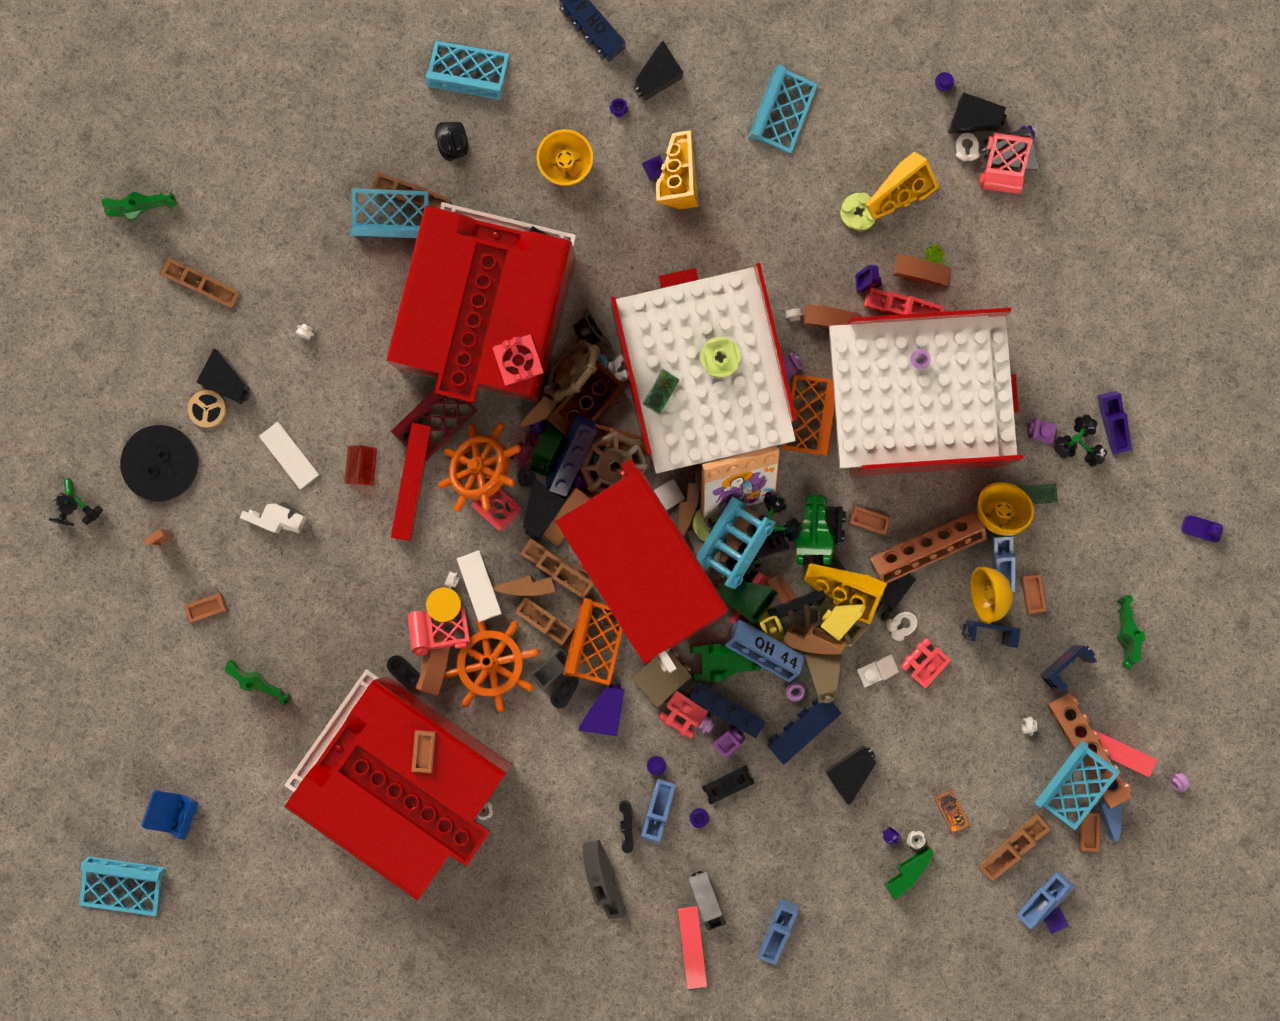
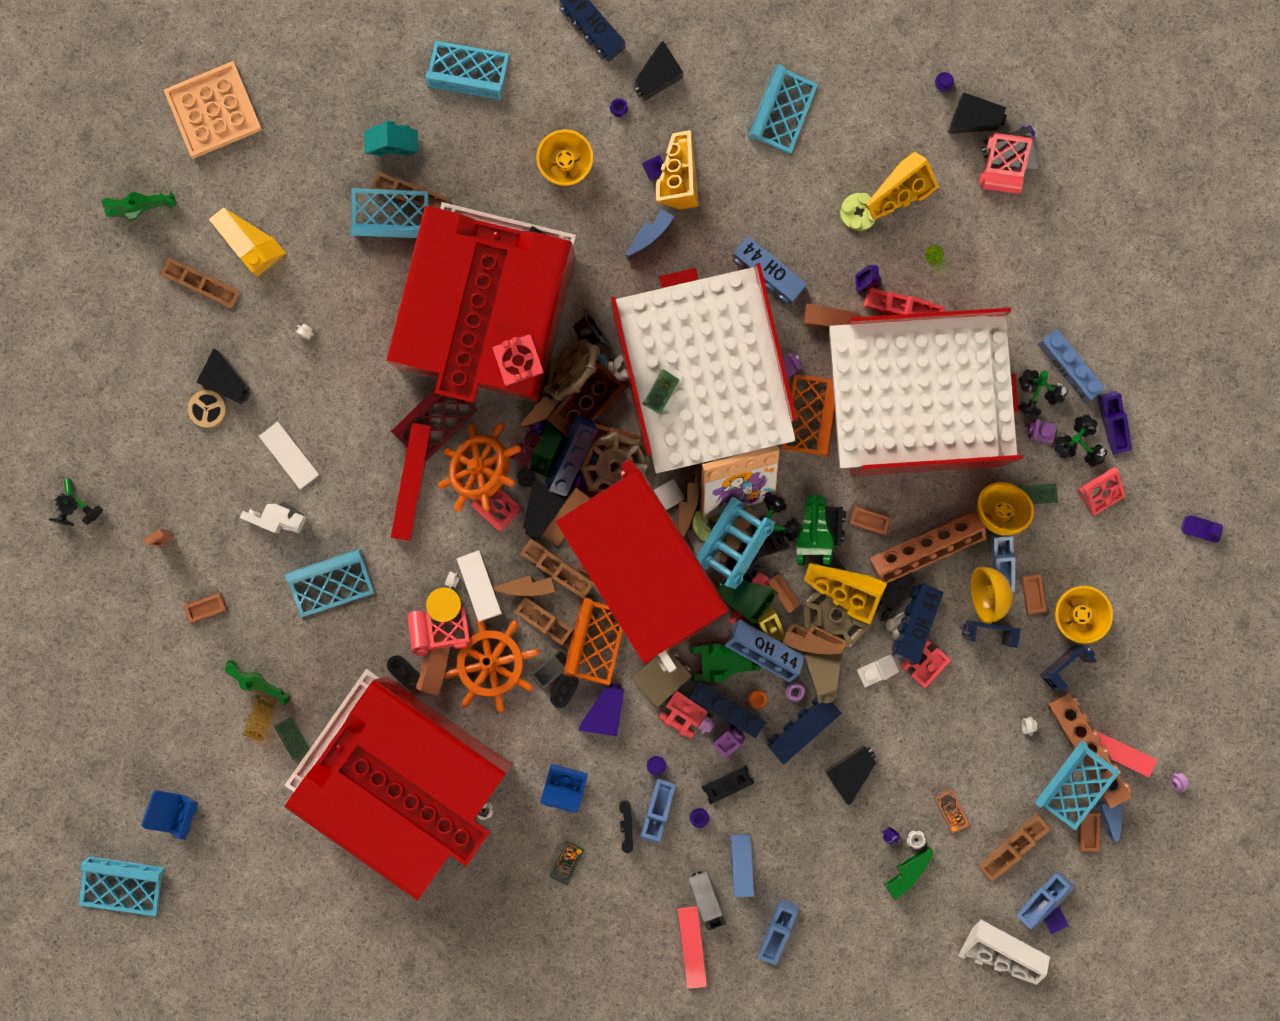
(159, 463): black plate -> none
(213, 110): none -> light nougat plate
(249, 243): none -> yellow wedge
(260, 718): none -> clear yellow slope
(292, 737): none -> clear green tile
(324, 567): none -> medium azure fence
(360, 465): clear red panel -> none
(391, 139): none -> teal brick
(423, 751): nougat tile -> none
(451, 140): black piece -> none
(564, 788): none -> blue bracket
(567, 862): none -> tile
(599, 876): dark grey slope -> none
(650, 234): none -> medium blue slope
(725, 347): yellowish green plate -> none
(742, 865): none -> medium blue slope
(757, 699): none -> orange plate
(775, 274): none -> medium blue brick
(793, 315): white plate -> none
(796, 604): black plate -> none
(841, 619): light yellow slope -> none
(917, 624): none -> dark blue brick
(921, 270): nougat slope -> none
(926, 359): lavender plate -> none
(974, 153): white piece -> none
(1005, 953): none -> white wedge
(1032, 382): none -> black plant
(1071, 366): none -> medium blue brick
(1092, 617): none -> yellow piece
(1115, 493): none -> coral piece
(1129, 635): green animal -> none

